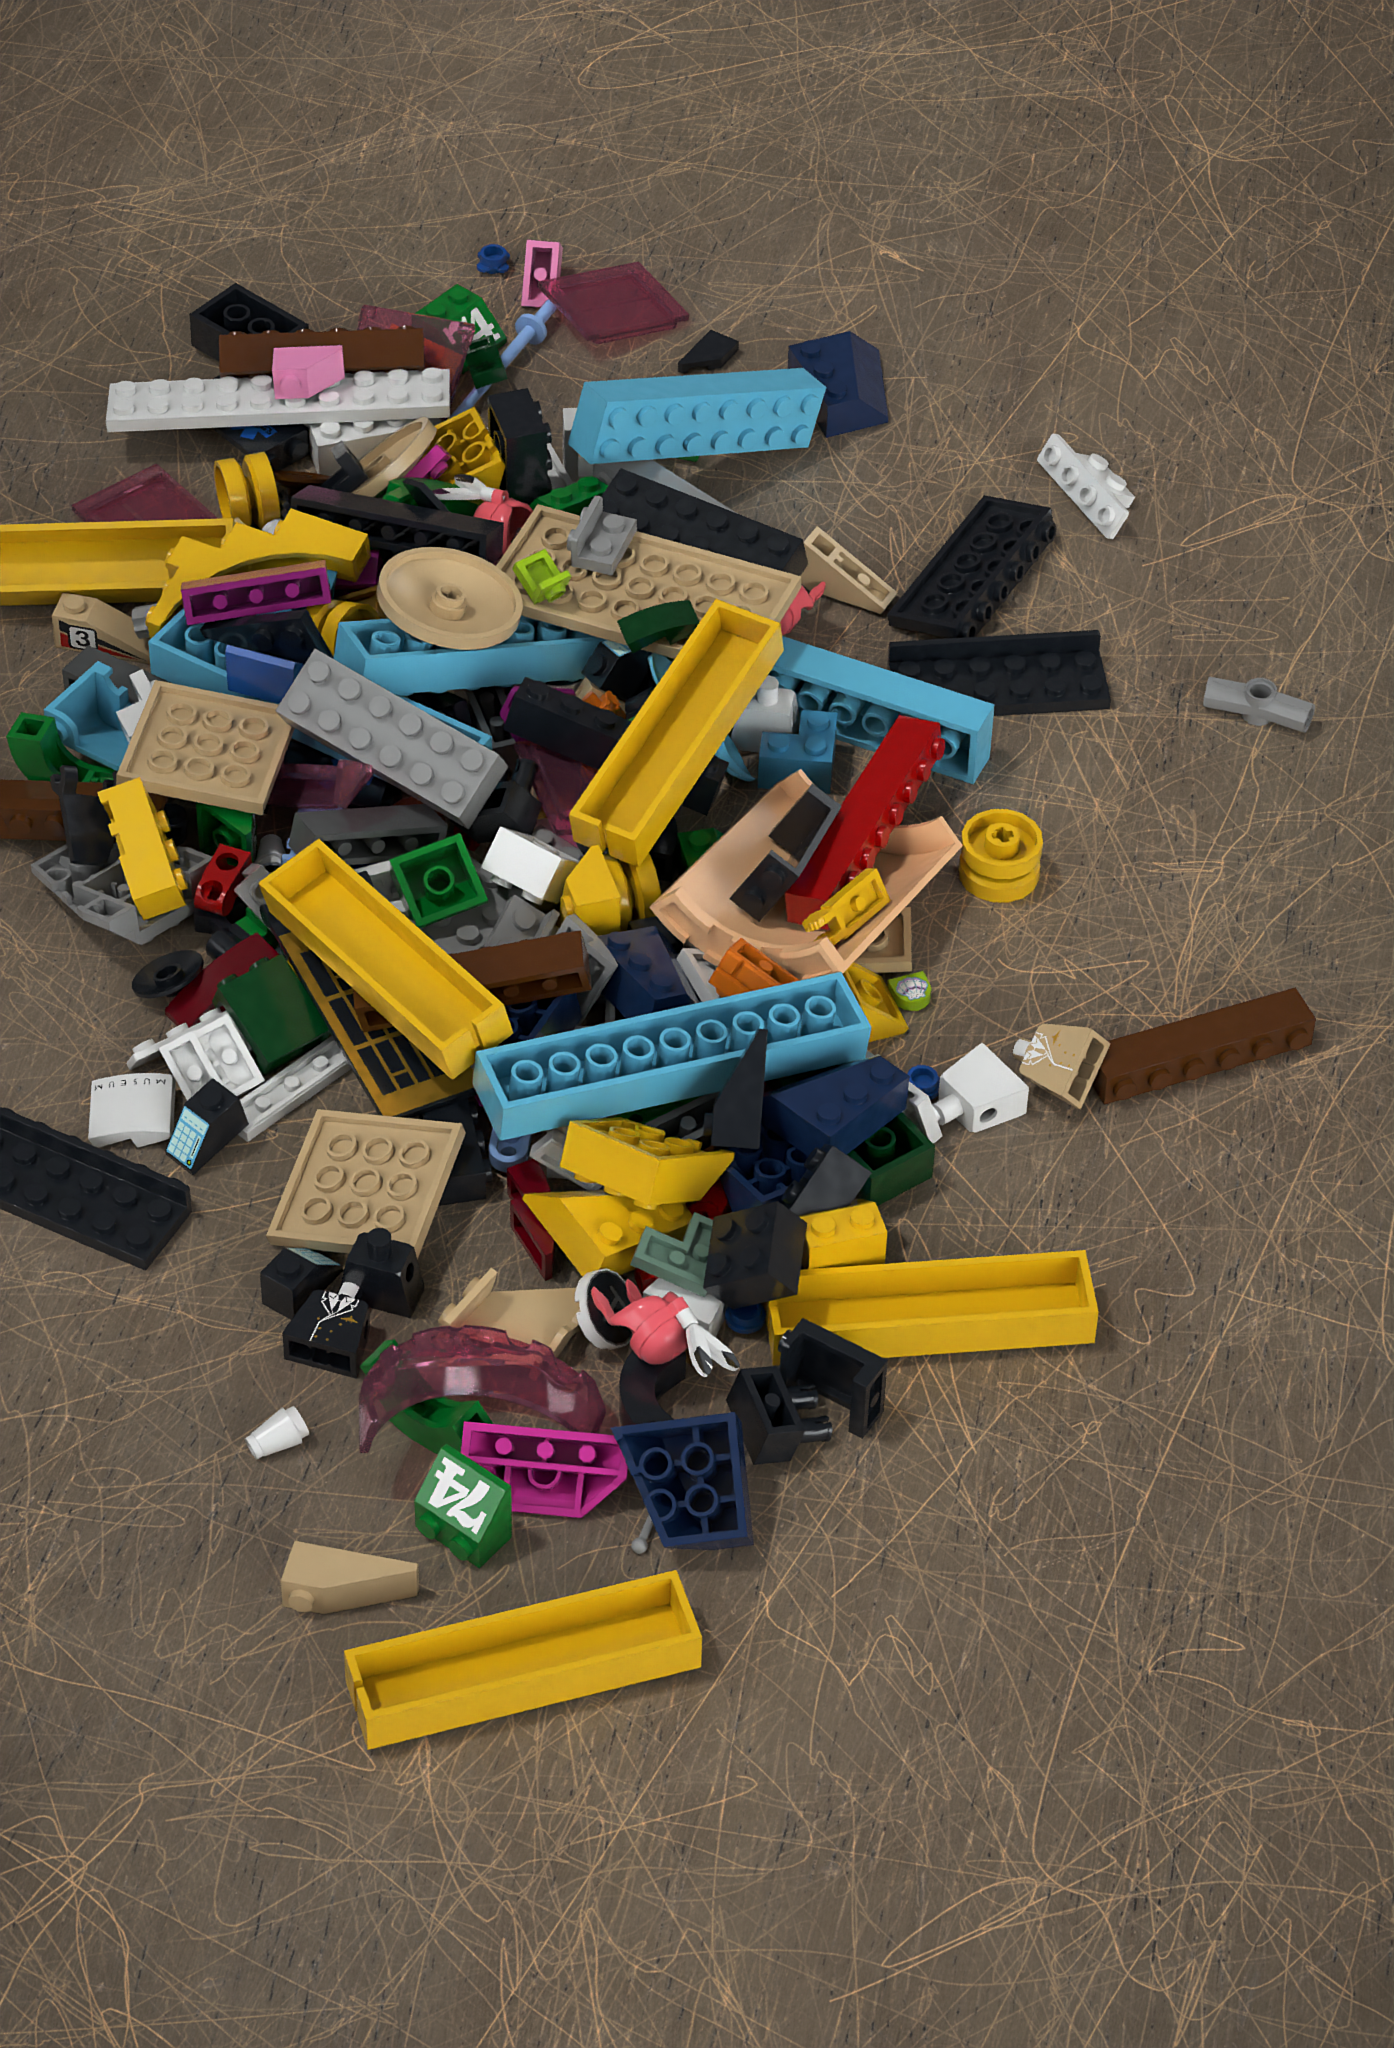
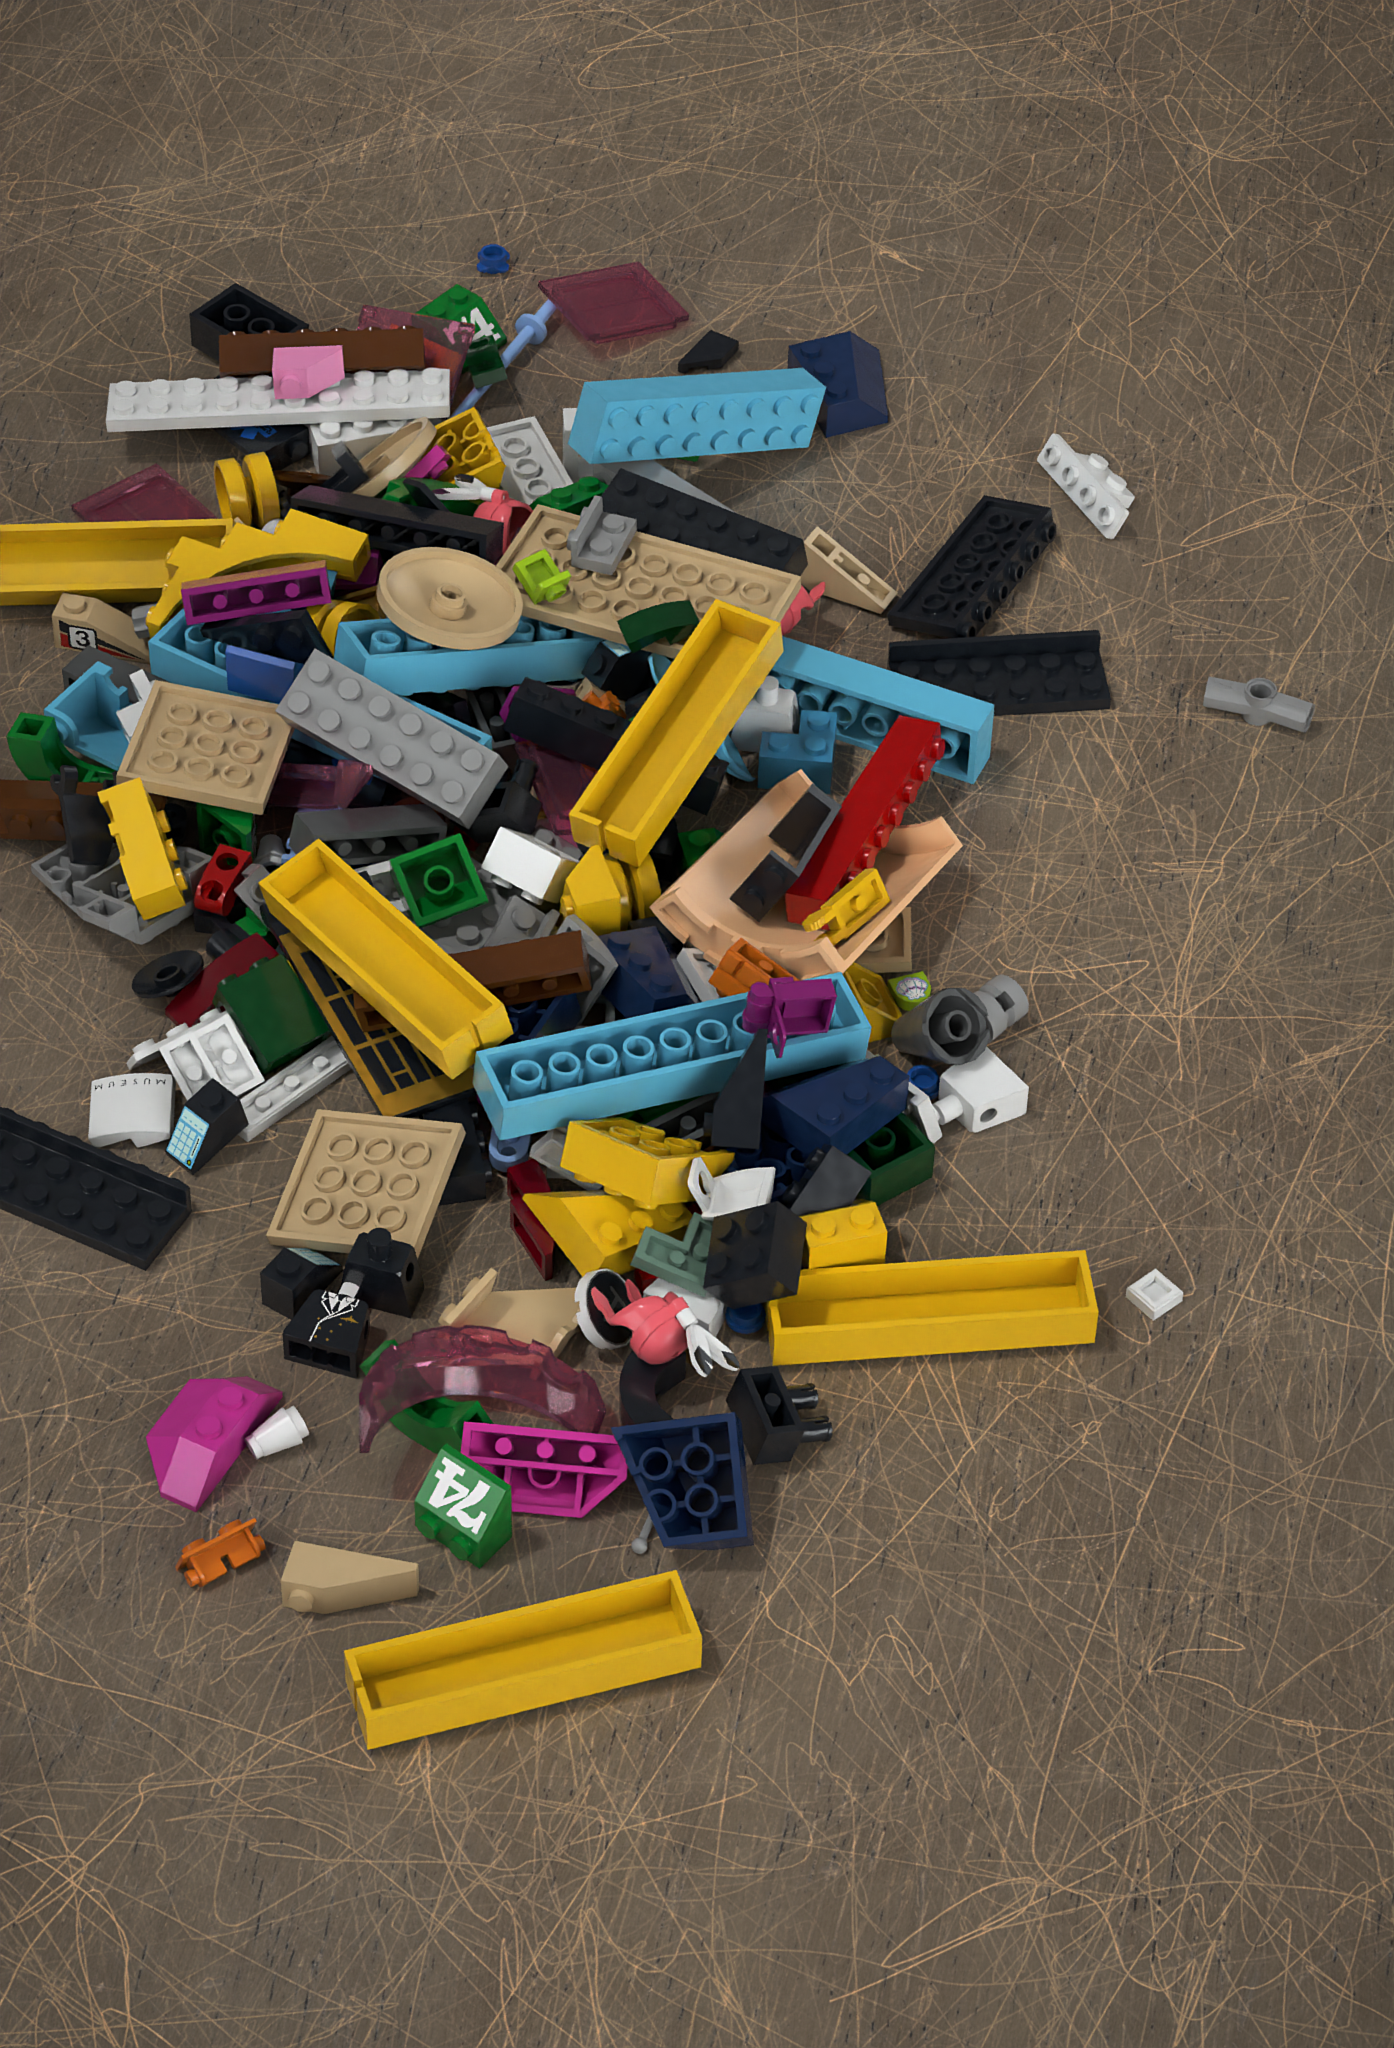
(204, 1558): none -> orange hinge
(206, 1434): none -> dark pink wedge
(522, 443): black brick -> none
(541, 263): bright pink slope -> none
(730, 1191): none -> white piece
(789, 1008): none -> magenta piece
(838, 1371): black panel -> none
(944, 1028): none -> dark grey cone
(1000, 855): yellow wheel -> none
(1004, 1003): none -> light grey wheel
(1062, 1060): tan torso -> none
(1154, 1294): none -> white tile
(1204, 1045): reddish brown brick -> none

